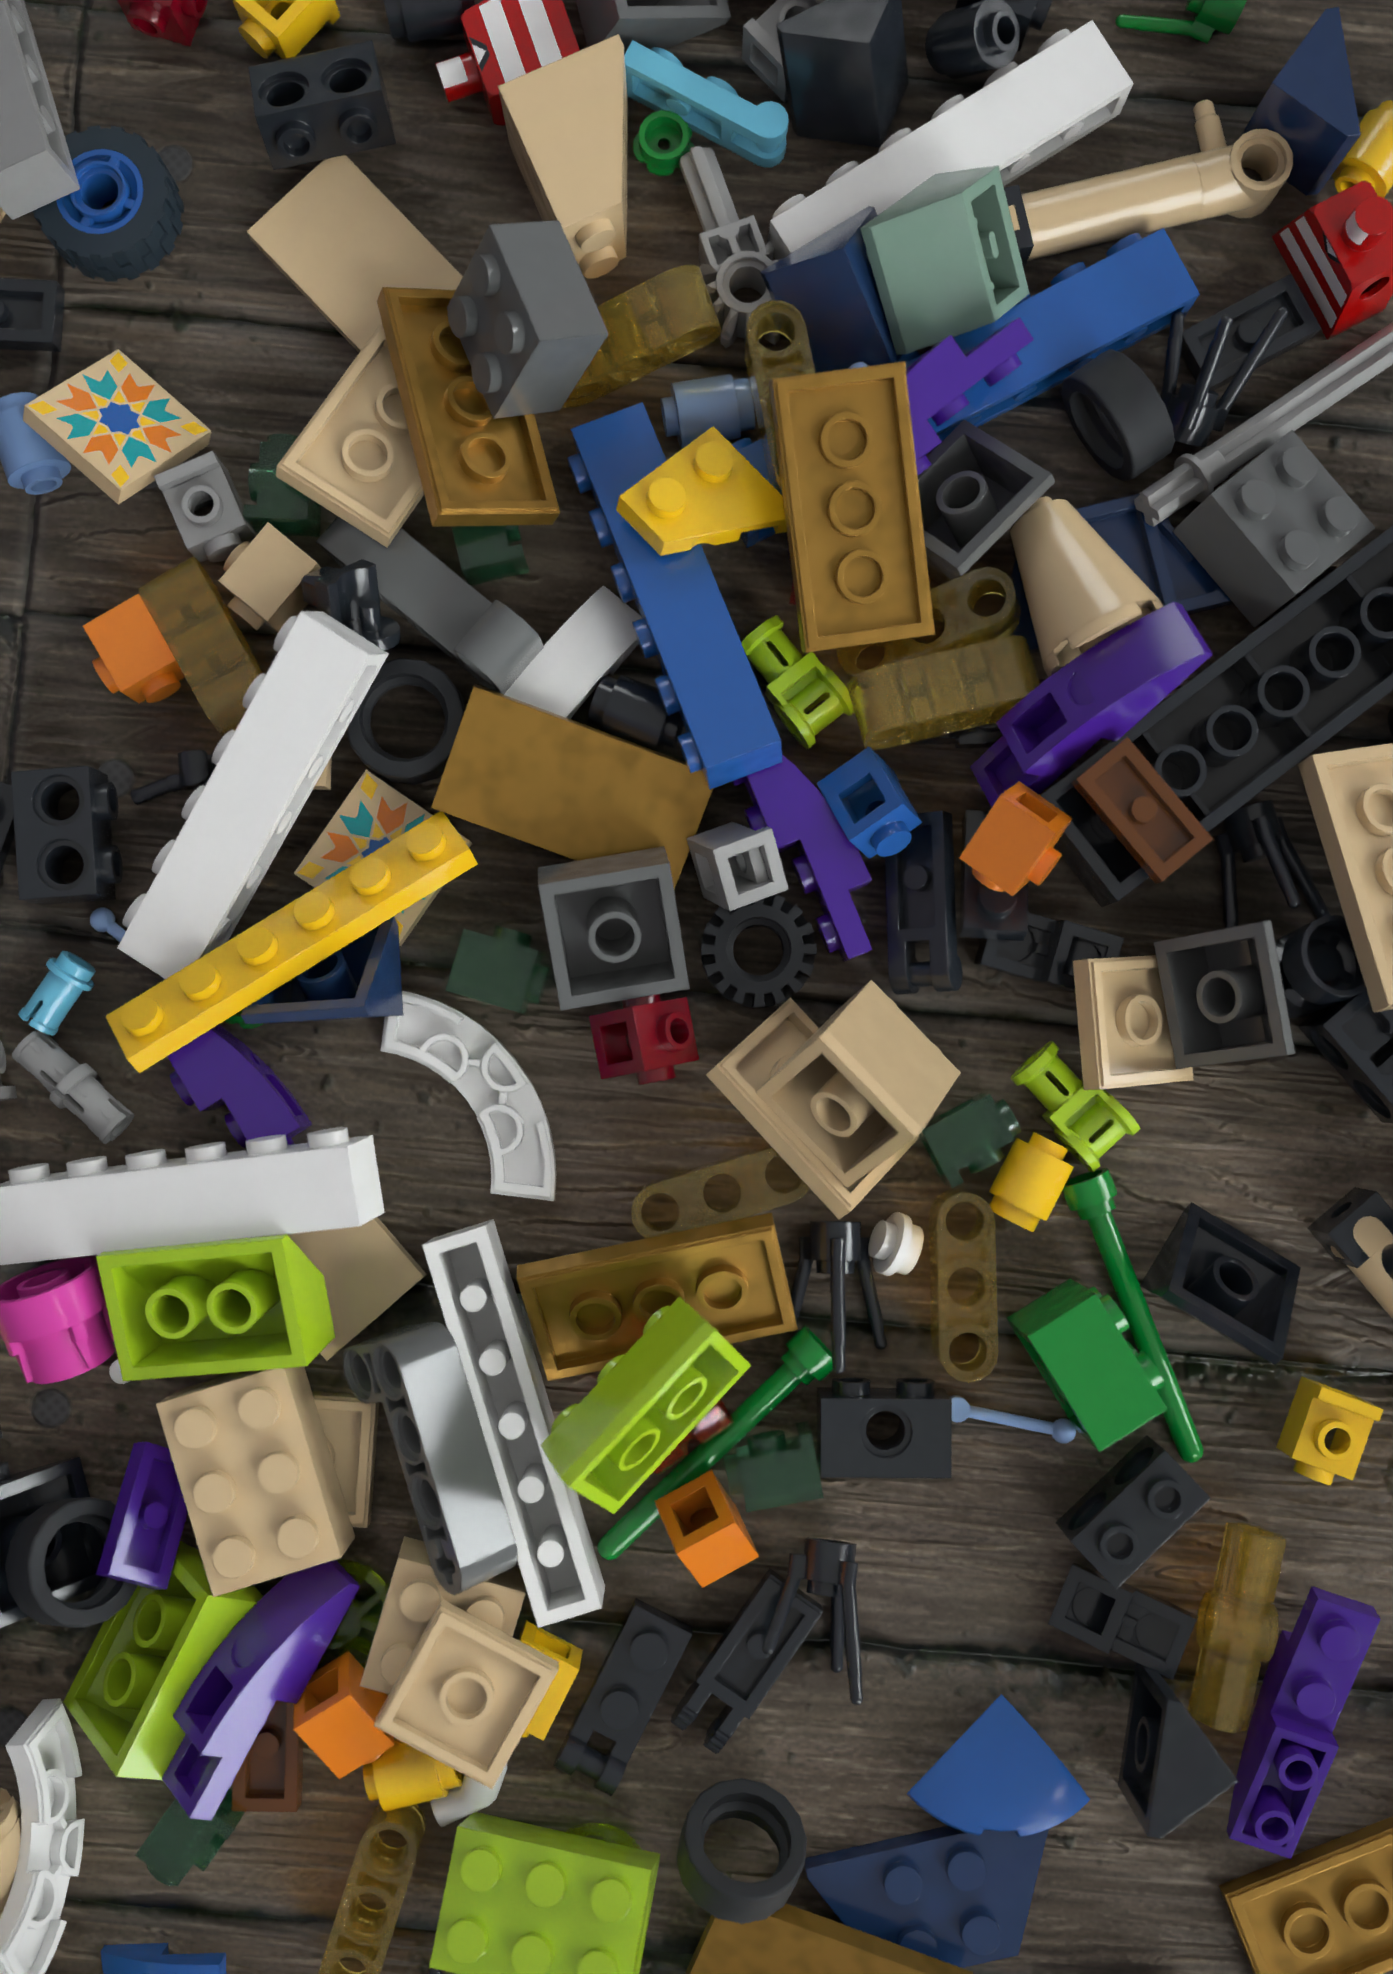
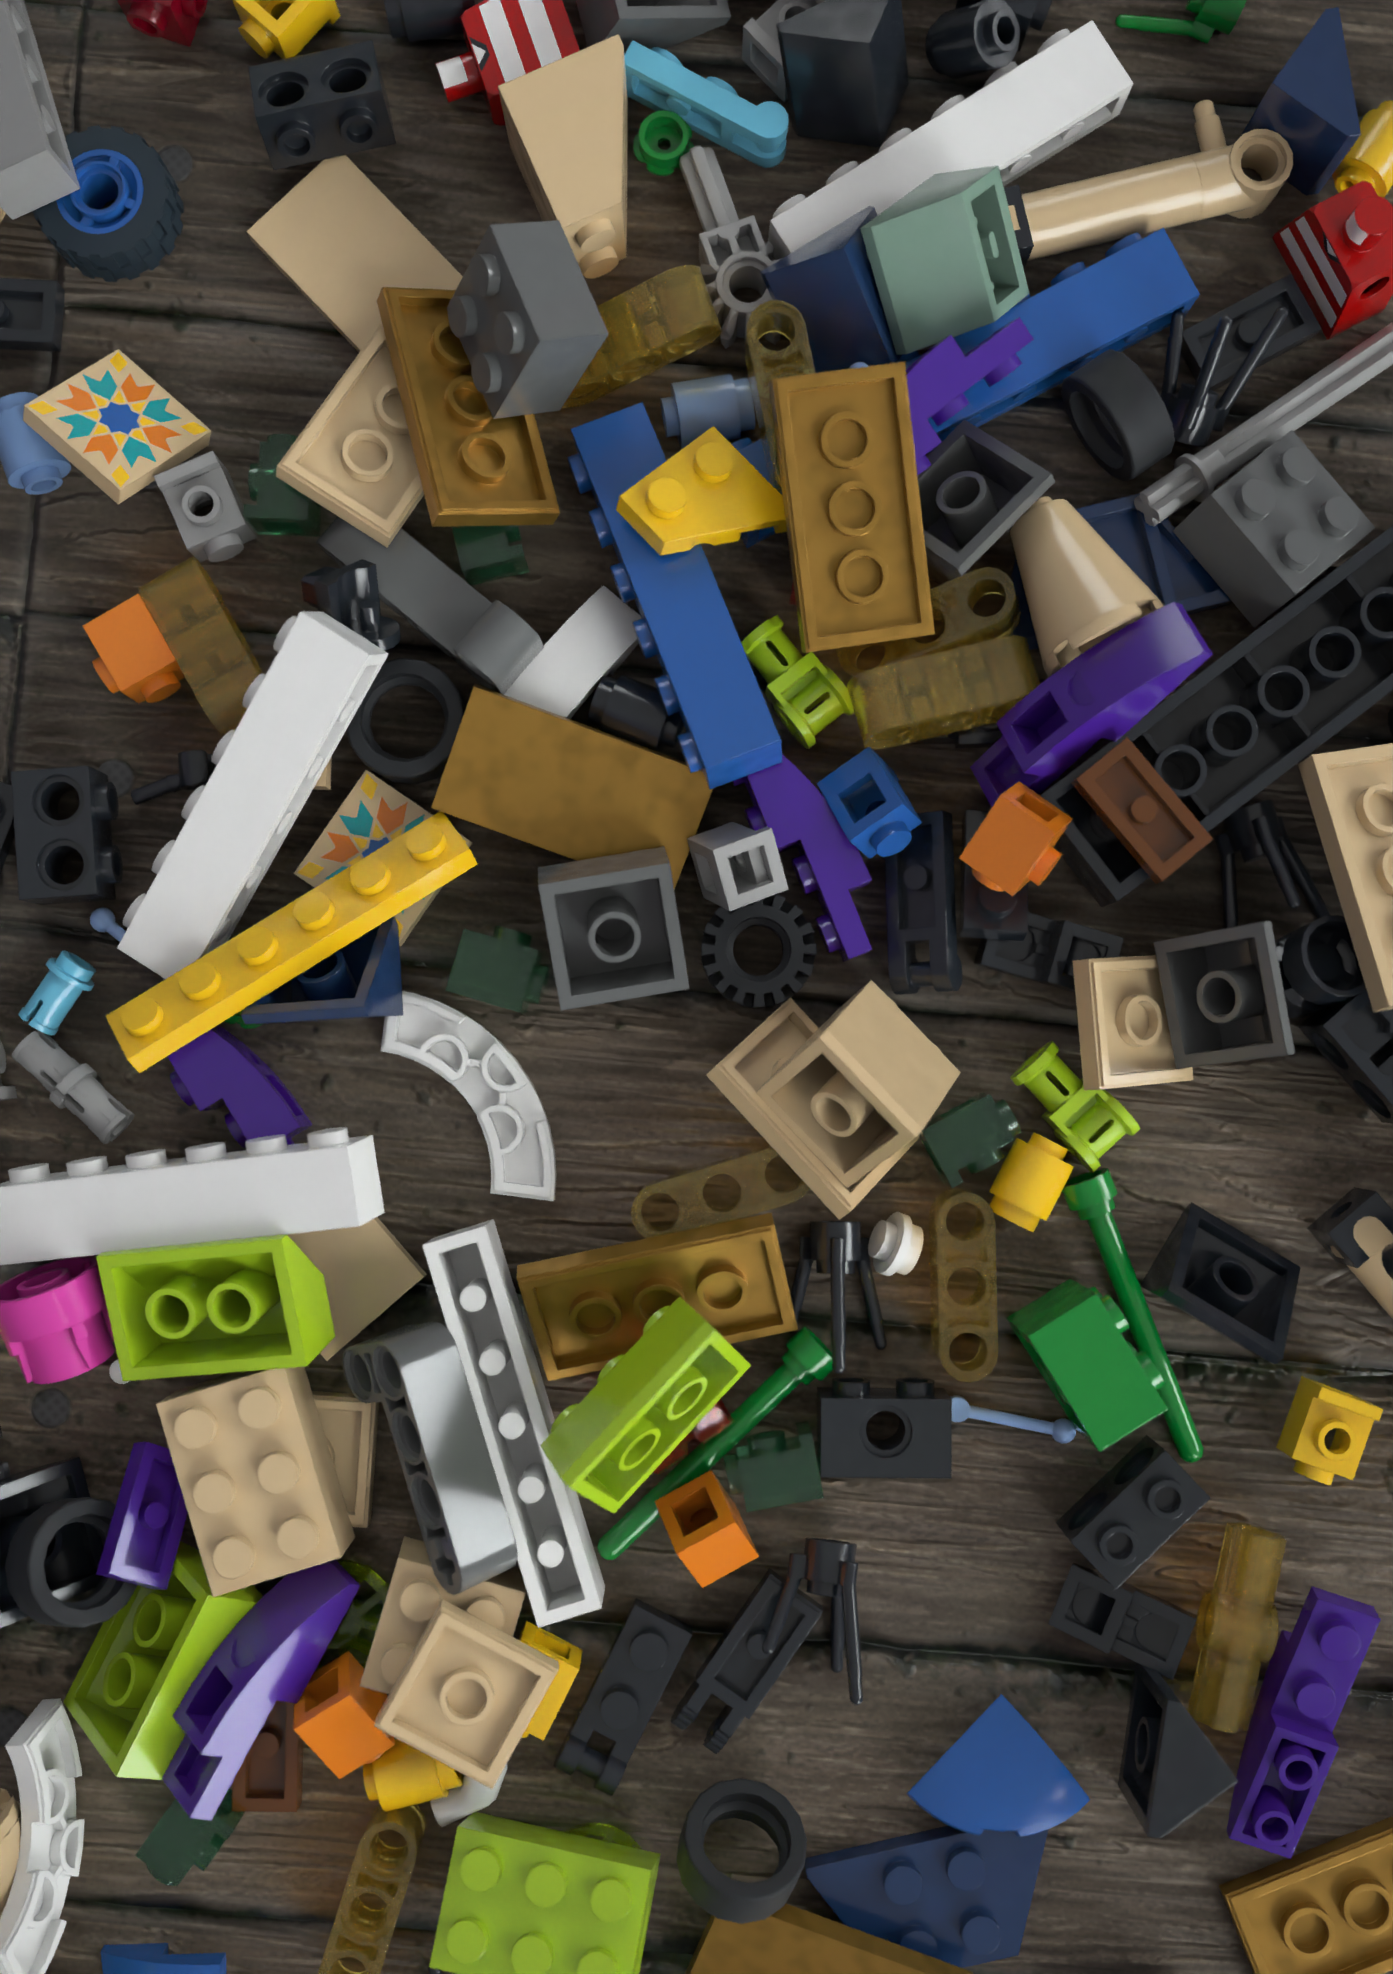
(267, 579): tan brick -> none
(657, 1038): dark red brick -> none

